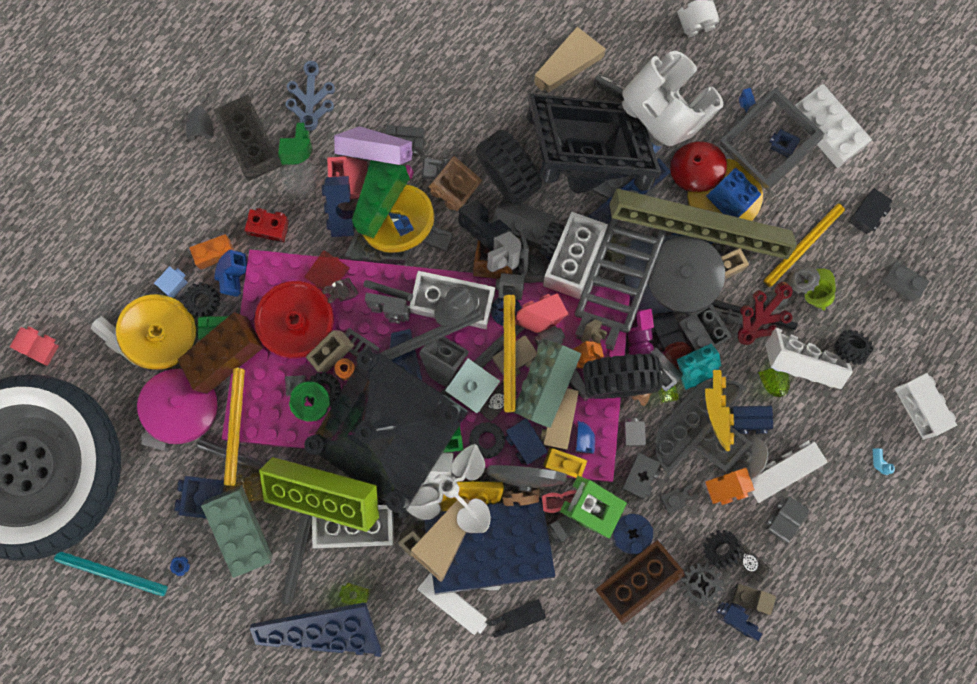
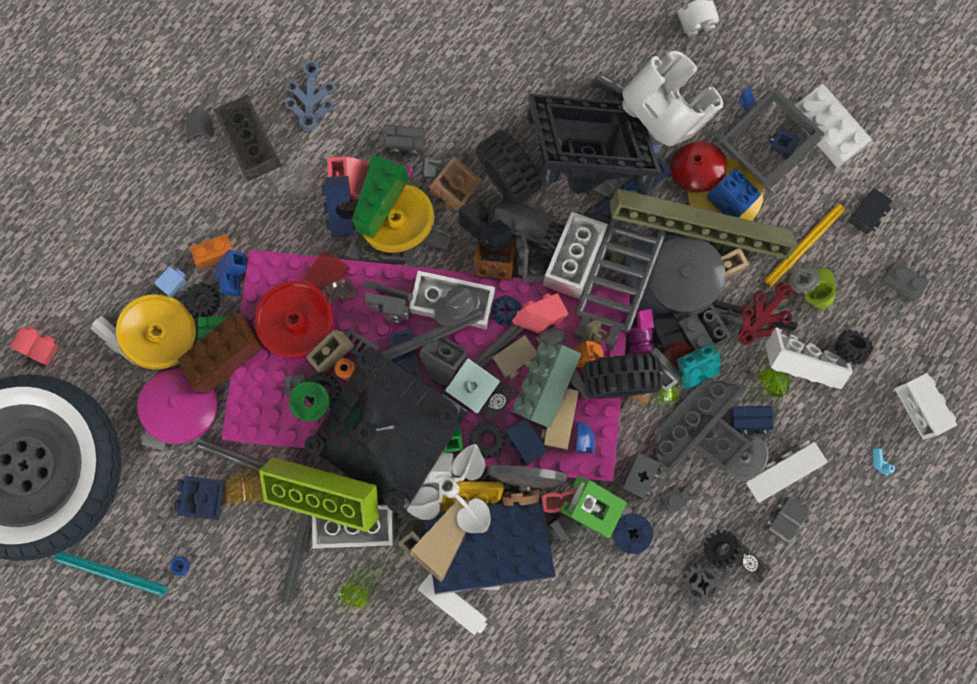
(234, 427): yellow axle -> none
(237, 531): sand green brick -> none
(267, 225): red brick -> none
(296, 149): green brick -> none
(325, 630): dark blue wing -> none
(373, 146): lavender slope -> none
(401, 223): dark blue sticker -> none
(505, 252): light grey brick -> none
(509, 354): yellow axle -> none
(510, 285): dark grey brick -> none
(519, 618): black hinge -> none
(564, 463): yellow plate -> none
(570, 59): tan slope -> none
(634, 433): light grey brick -> none
(640, 582): reddish brown brick -> none
(718, 412): yellow slope -> none
(728, 486): orange brick -> none
(735, 617): dark blue plate -> none
(754, 599): dark tan slope -> none

